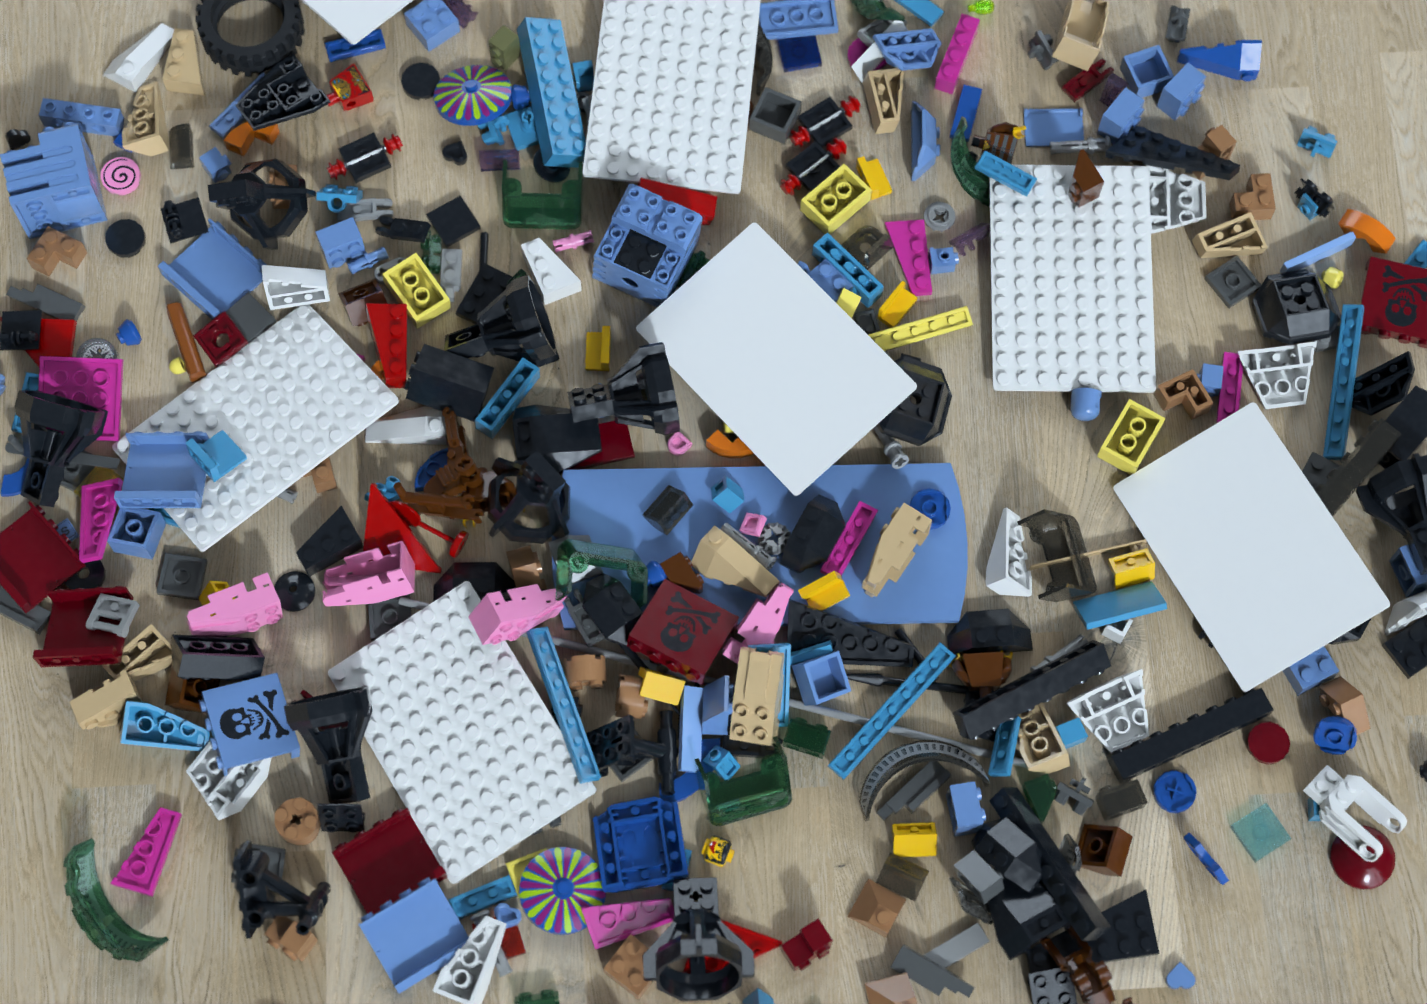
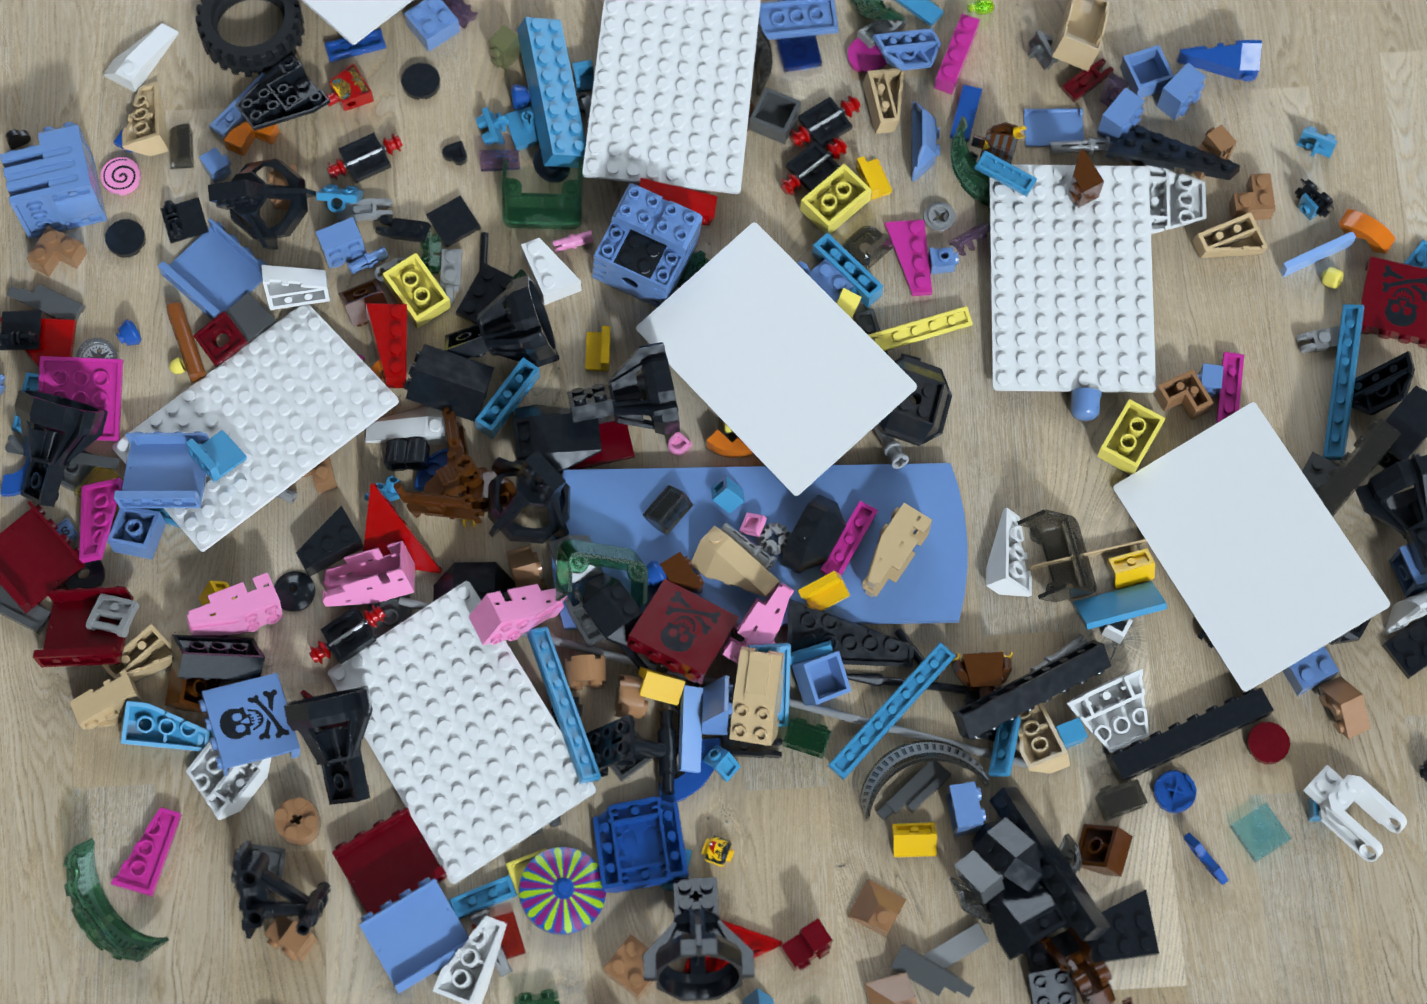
(89, 117): medium blue brick -> none
(182, 576): dark grey tile -> none
(183, 64): tan wedge -> none
(341, 817): black hinge -> none
(347, 634): none -> black plate
(407, 454): none -> black brick
(412, 519): red piece -> none
(473, 95): dish -> none
(508, 915): medium blue tile -> none
(619, 920): dark pink wing -> none
(747, 794): clear green windscreen -> none
(872, 57): white sticker -> none
(896, 306): yellow panel -> none
(902, 876): clear smoke panel -> none
(933, 505): blue tile -> none
(989, 632): black wedge -> none
(1040, 795): clear green slope -> none
(1065, 791): dark grey hips -> none
(1177, 24): dark grey hips -> none
(1180, 977): medium blue tile -> none
(1232, 282): dark grey tile -> none
(1280, 373): white wedge -> none
(1296, 307): black piece -> none
(1335, 735): blue tile -> none
(1358, 872): dark red dish -> none

